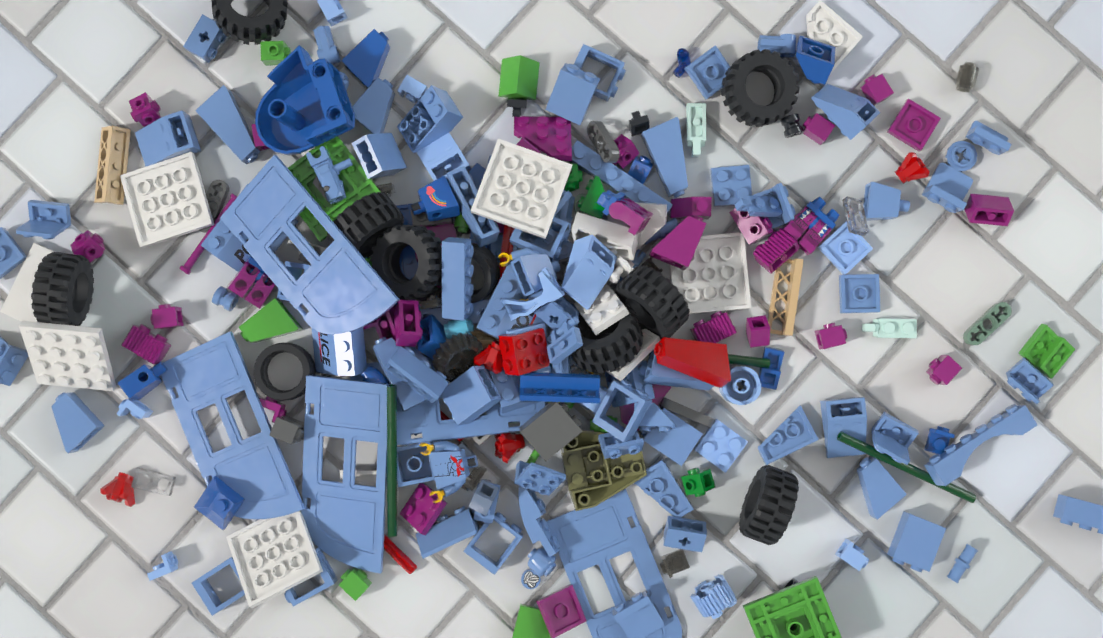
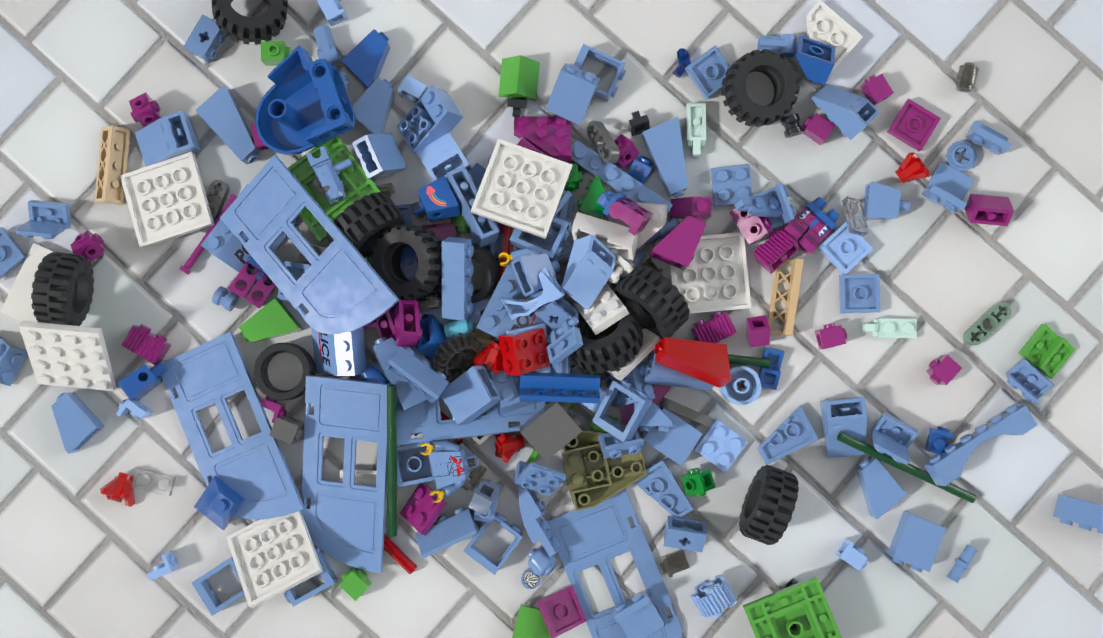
(166, 317): magenta brick -> none

